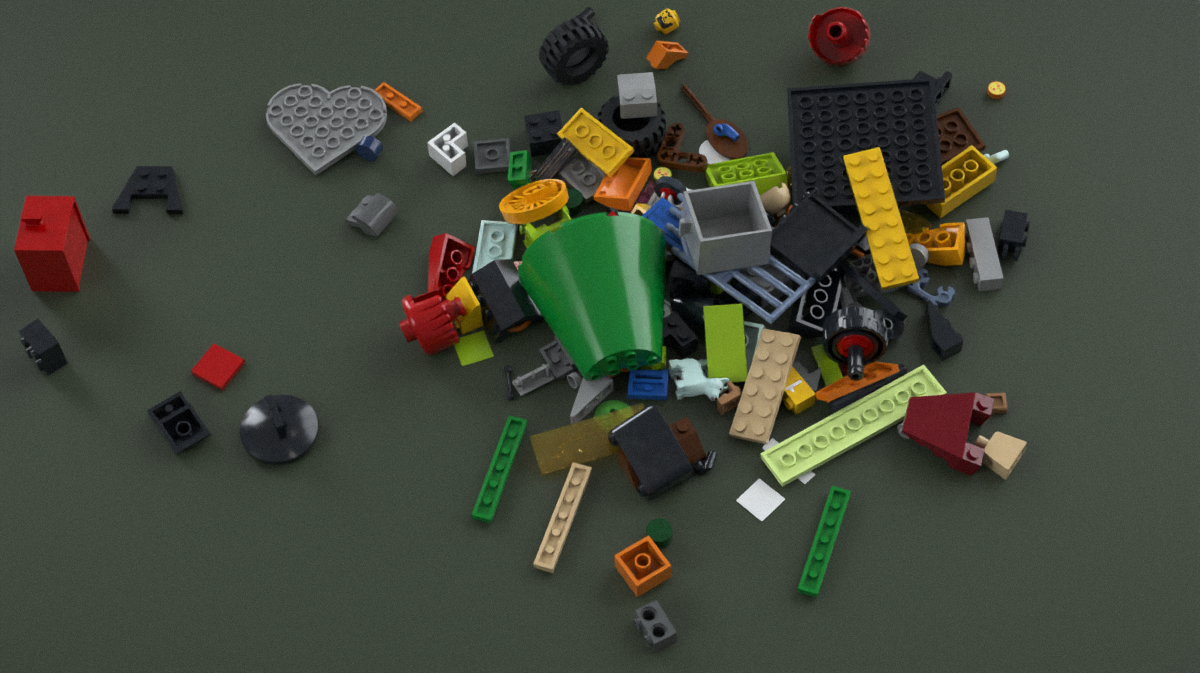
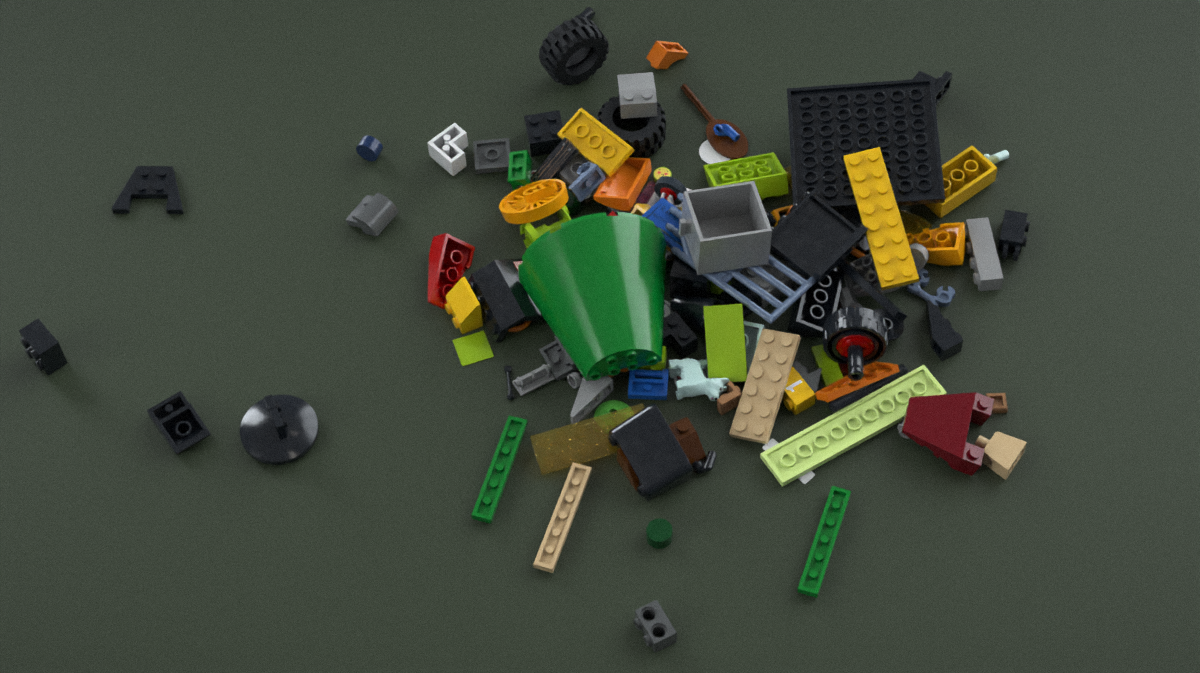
(52, 243): red piece -> none
(218, 366): red tile -> none
(324, 124): light grey plate -> none
(399, 102): orange tile -> none
(431, 321): red piece -> none
(495, 242): light aqua tile -> none
(589, 178): none -> sand blue plate
(642, 566): orange brick -> none
(666, 21): yellow head -> none
(674, 155): reddish brown beam -> none
(760, 499): white sticker -> none
(776, 200): tan cylinder -> none
(839, 36): red piece -> none
(956, 134): reddish brown plate -> none
(996, 90): tile -> none

